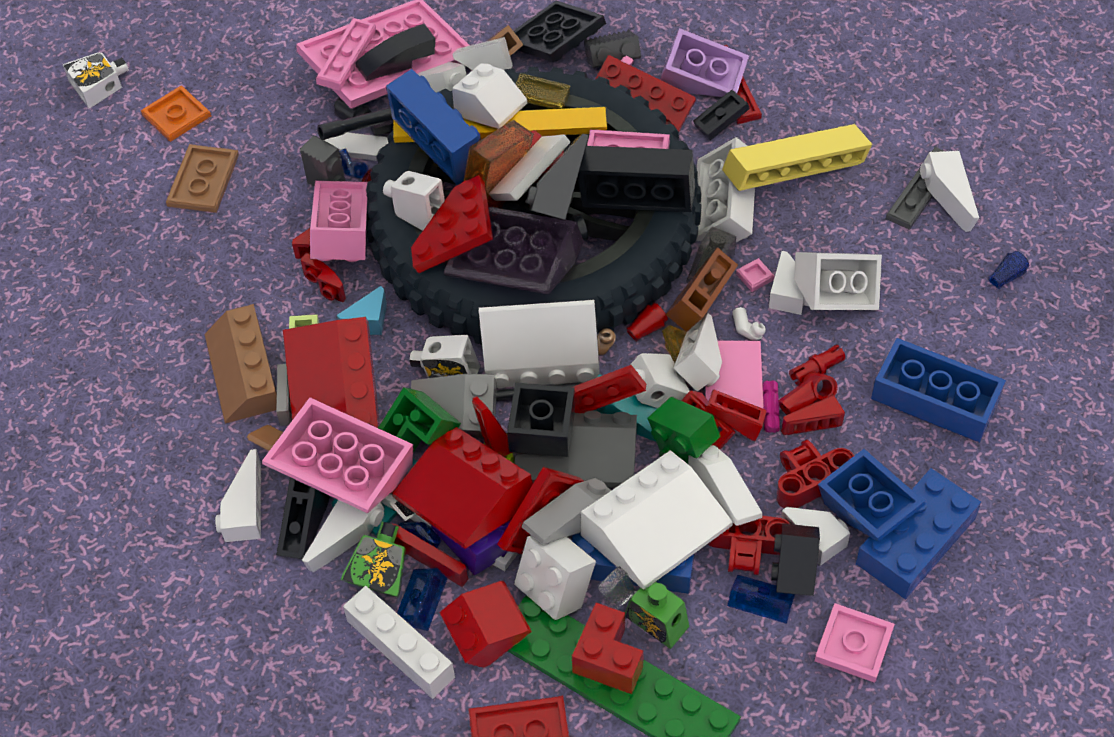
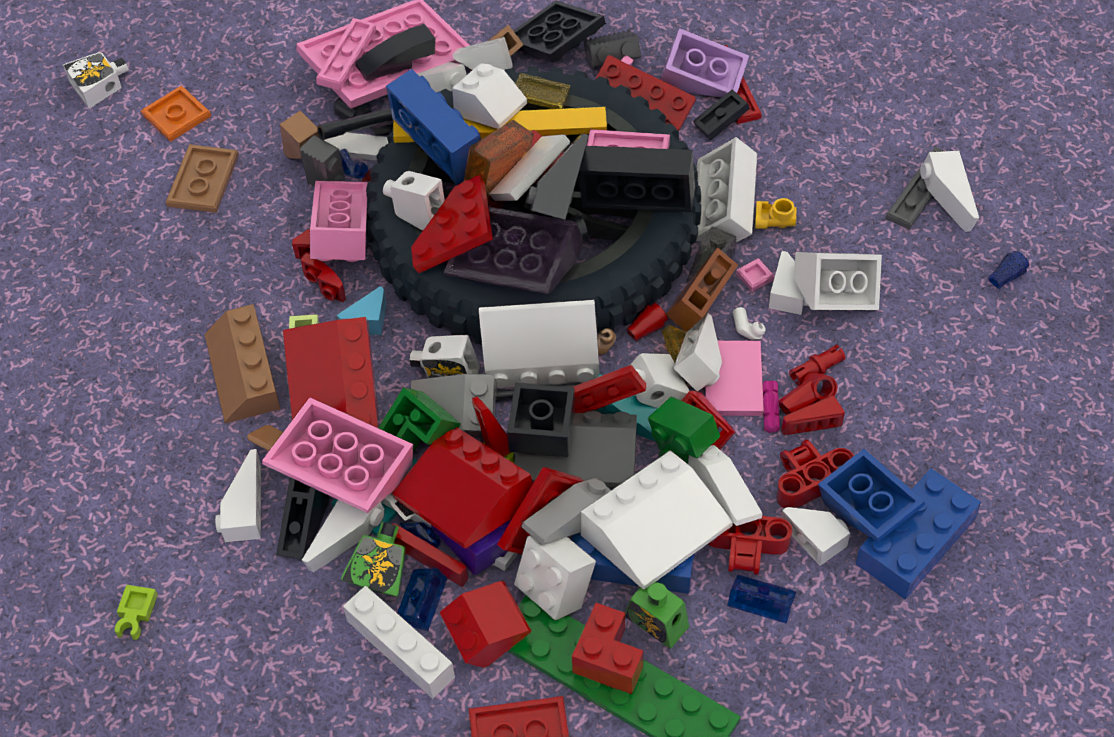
(134, 606): none -> lime plate
(283, 404): light grey tile -> none
(295, 133): none -> medium nougat slope
(617, 589): clear tile -> none
(737, 413): red slope -> none
(779, 214): none -> yellow plate
(796, 157): light yellow brick -> none
(797, 559): black brick -> none
(854, 642): bright pink plate -> none
(938, 389): blue brick -> none

